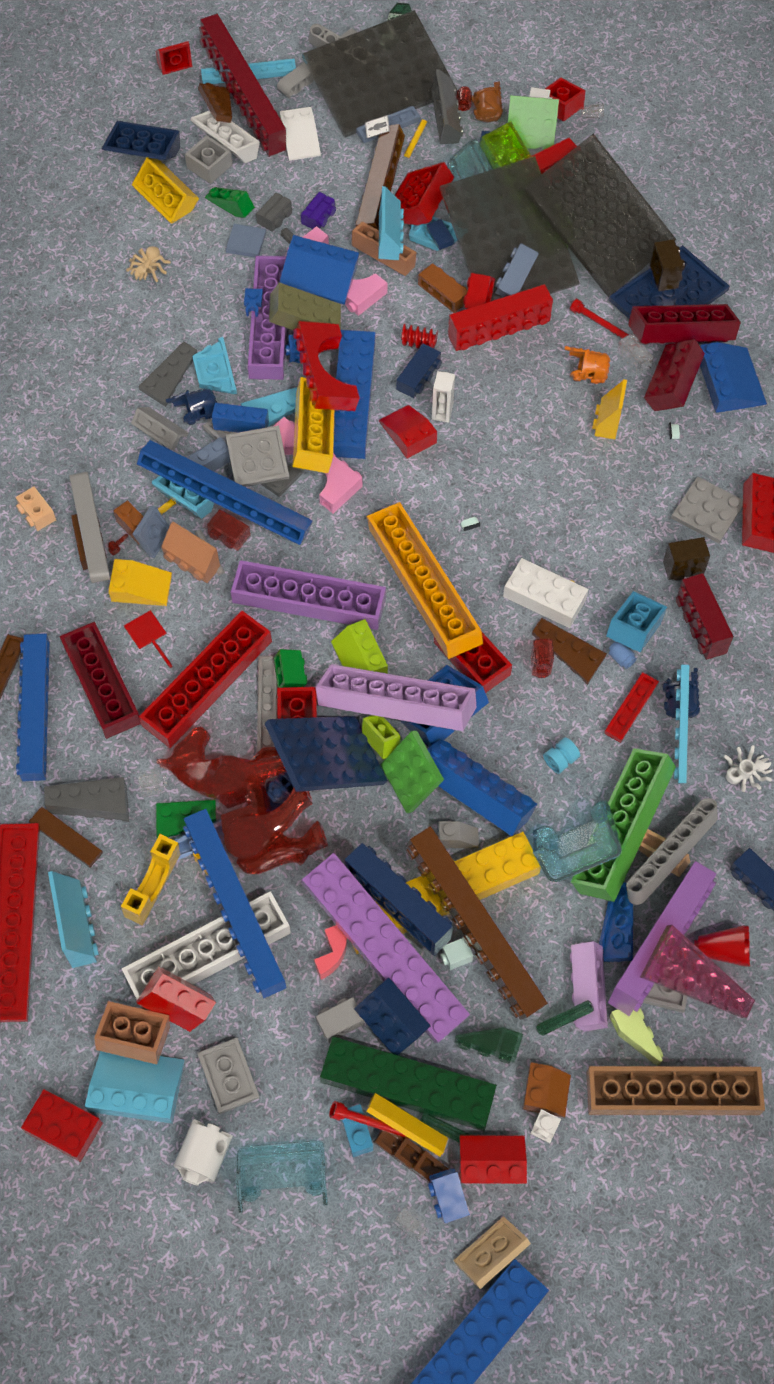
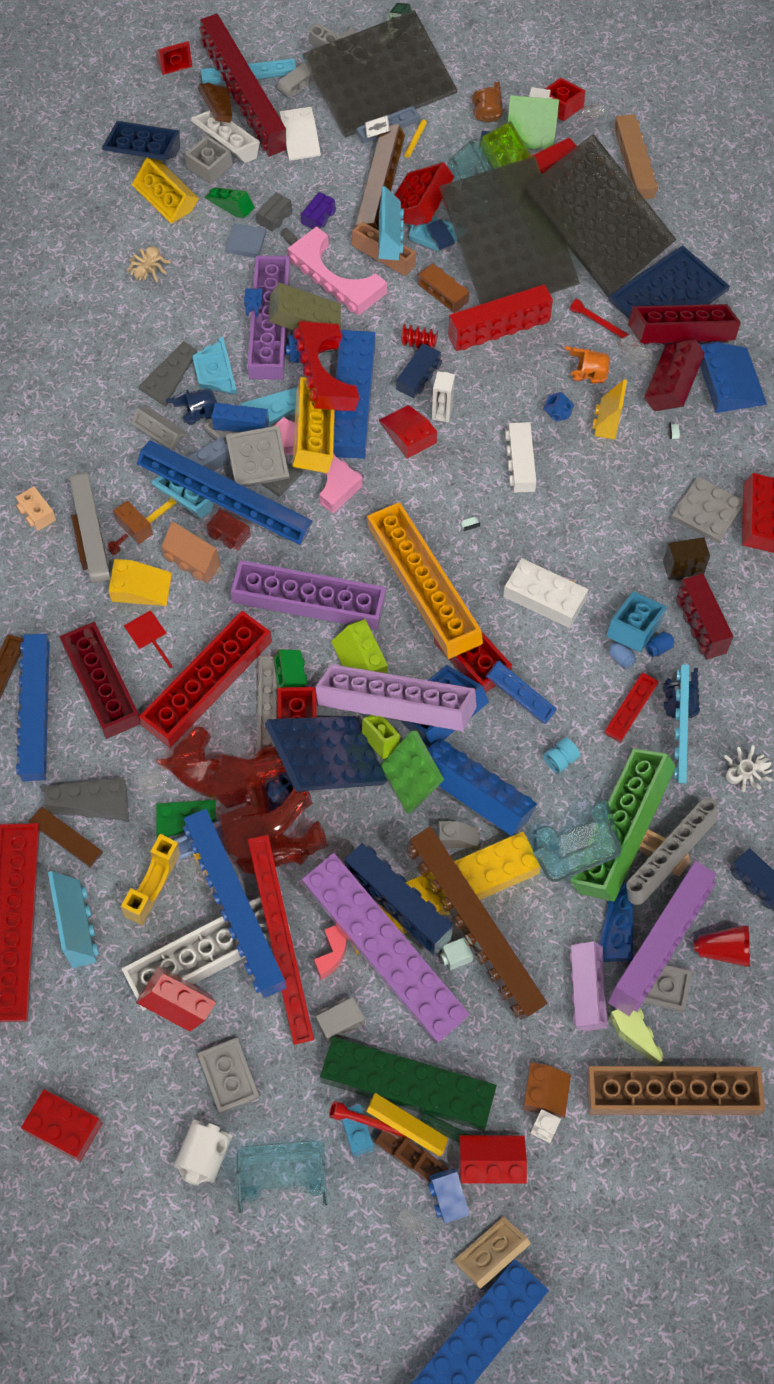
(132, 1032): nougat brick -> none
(135, 1087): medium azure slope -> none
(151, 531): sand blue tile -> none
(280, 939): none -> red plate
(319, 268): blue slope -> none
(392, 1017): dark blue brick -> none
(446, 108): dark grey slope -> none
(464, 98): clear red brick -> none
(479, 290): red brick -> none
(496, 1042): clear green slope -> none
(516, 271): sand blue brick -> none
(521, 457): none -> white brick
(521, 692): none -> blue tile
(542, 657): clear red brick -> none
(558, 406): none -> blue brick
(565, 1017): clear green axle -> none
(573, 651): reddish brown wing -> none
(635, 155): none -> medium nougat brick
(660, 644): none -> blue brick
(666, 265): dark brown brick -> none
(687, 970): clear pink wing -> none

